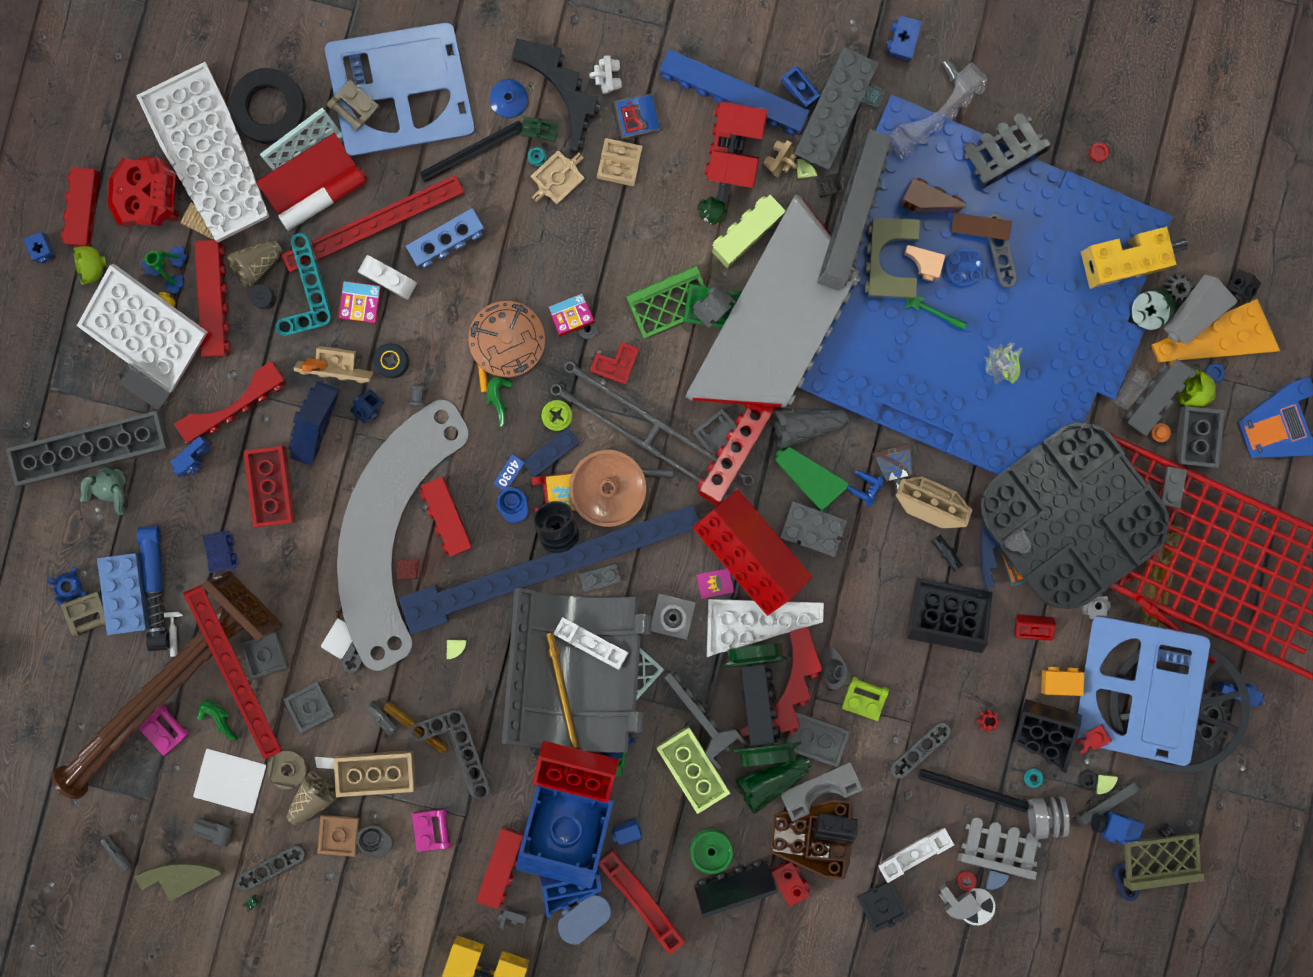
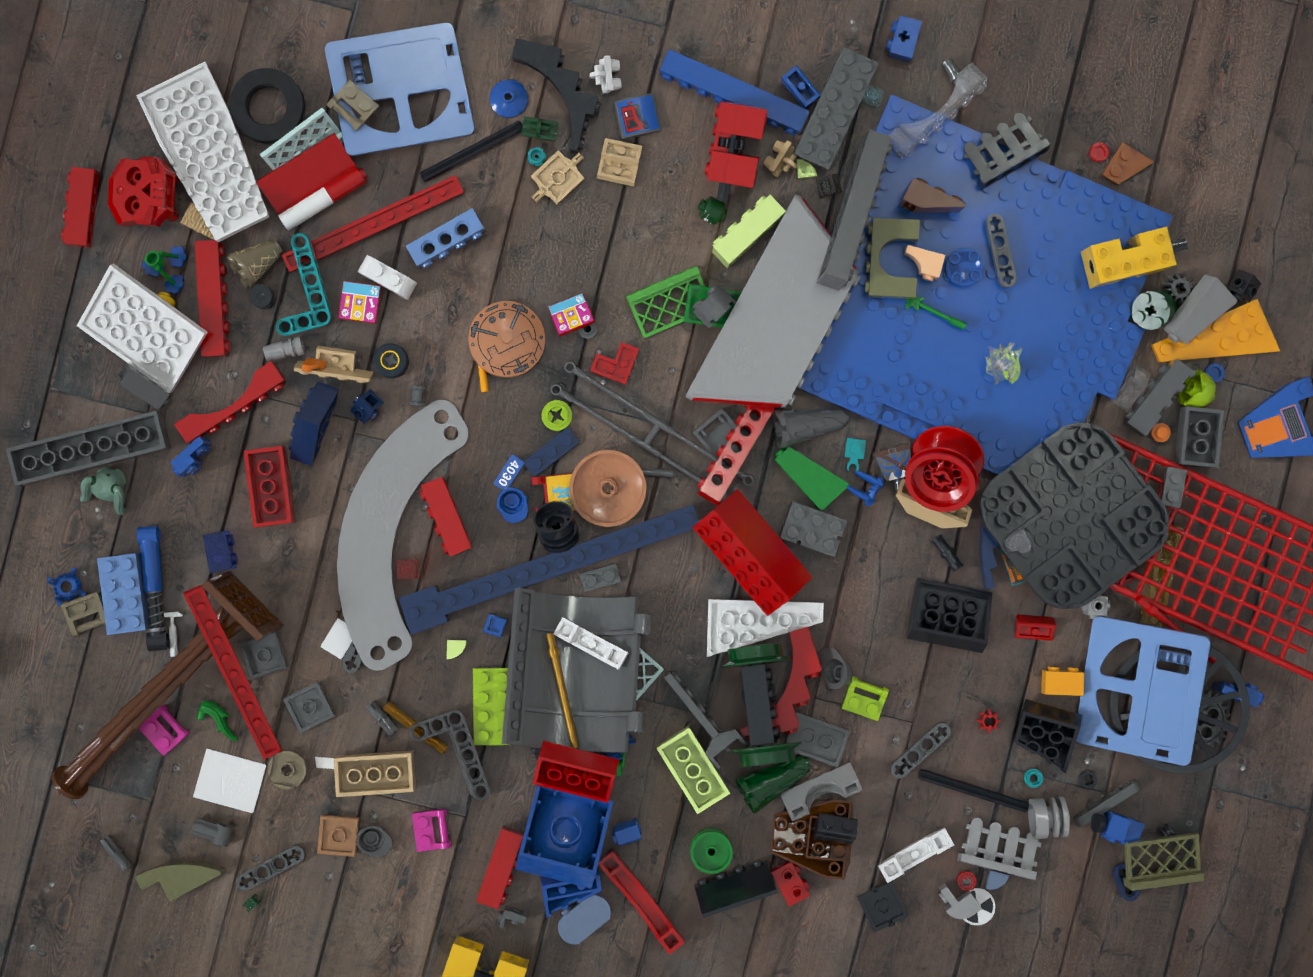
(33, 245): blue brick -> none
(89, 264): lime cylinder -> none
(283, 349): none -> light grey axle
(311, 798): dark tan cone -> none
(489, 705): none -> lime plate
(493, 396): green piece -> none
(495, 625): none -> blue tile
(670, 605): light grey plant -> none
(715, 583): dark pink sticker -> none
(854, 450): none -> teal plate
(953, 478): none -> red wheel
(981, 226): reddish brown tile -> none
(1095, 738): red plate -> none
(1105, 783): yellowish green tile -> none
(1125, 164): none -> dark orange wing

